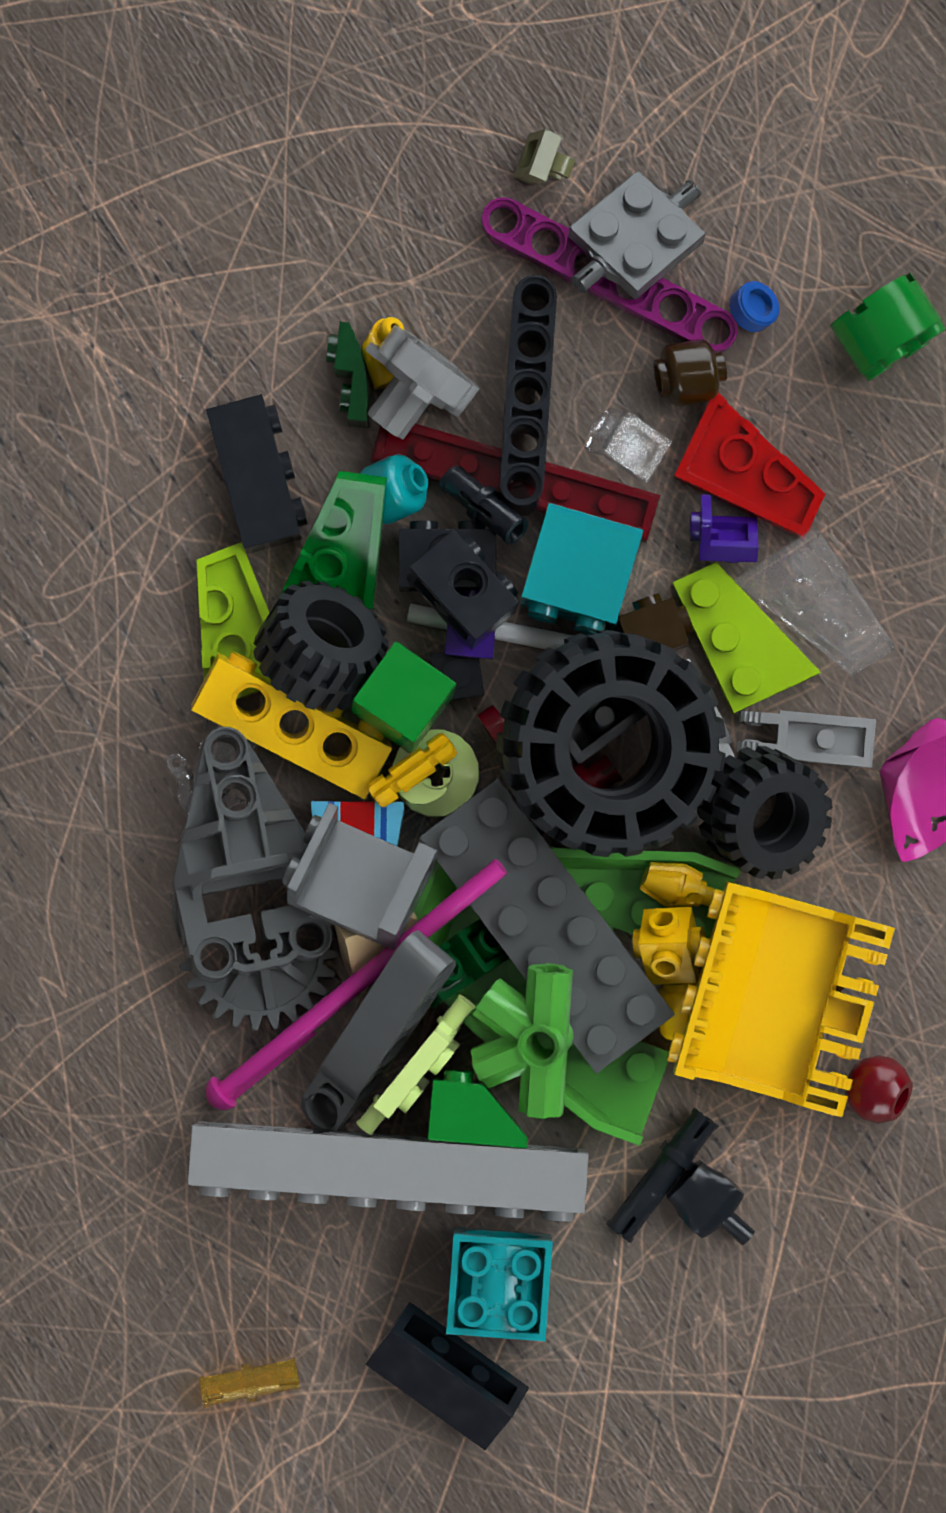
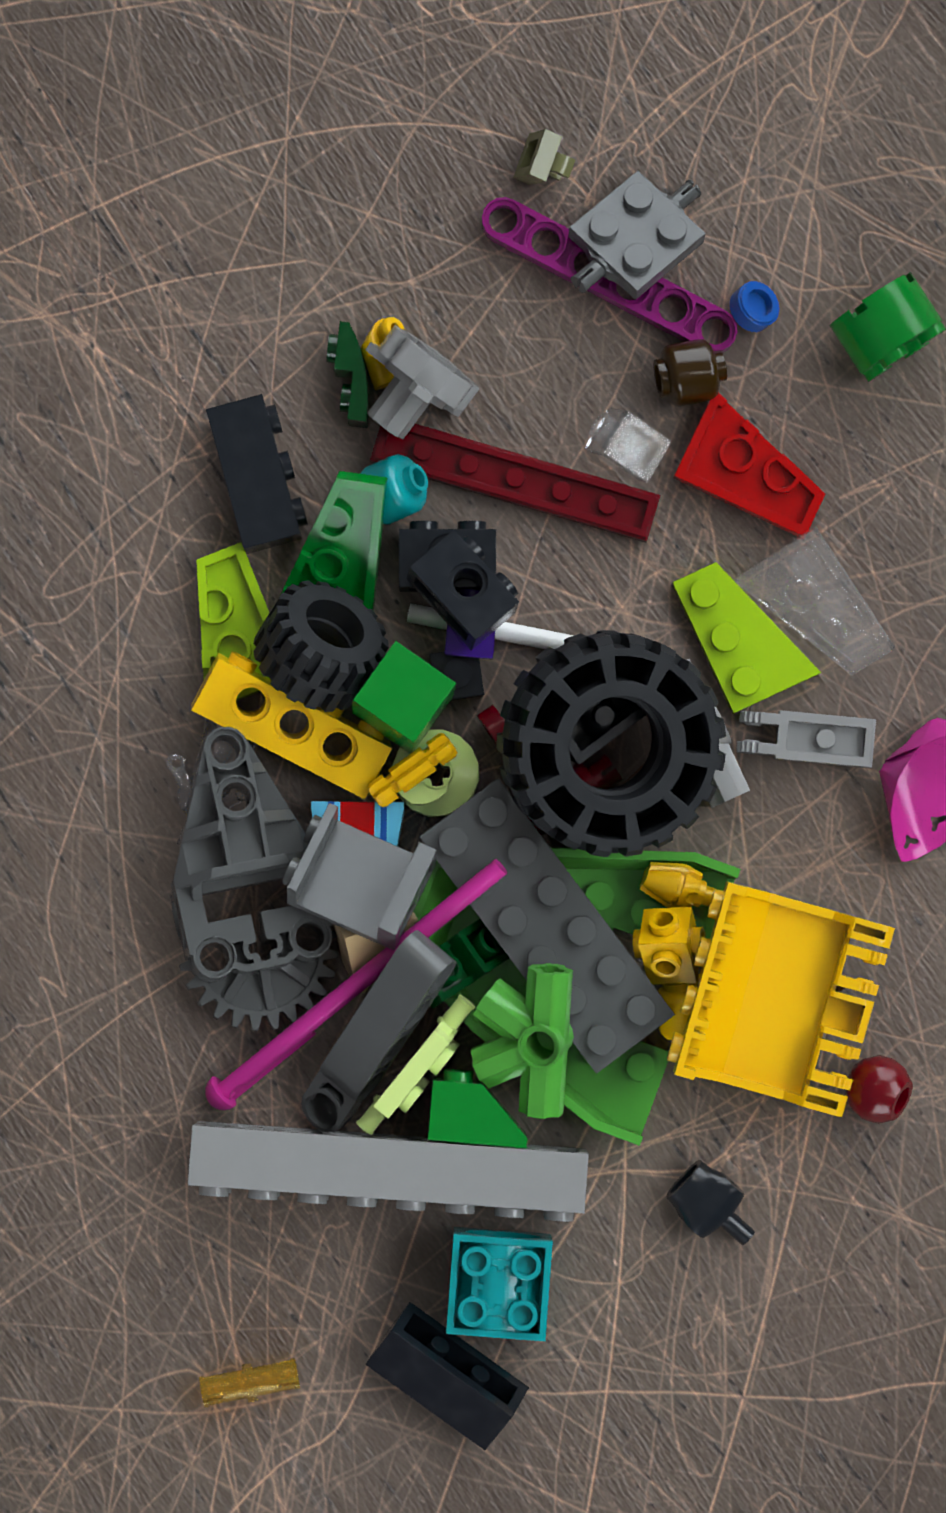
(484, 504): black pin -> none
(532, 373): black beam -> none
(580, 569): teal brick -> none
(658, 621): dark brown brick -> none
(662, 1175): black pin -> none
(723, 537): dark purple bracket -> none
(789, 832): black tyre -> none

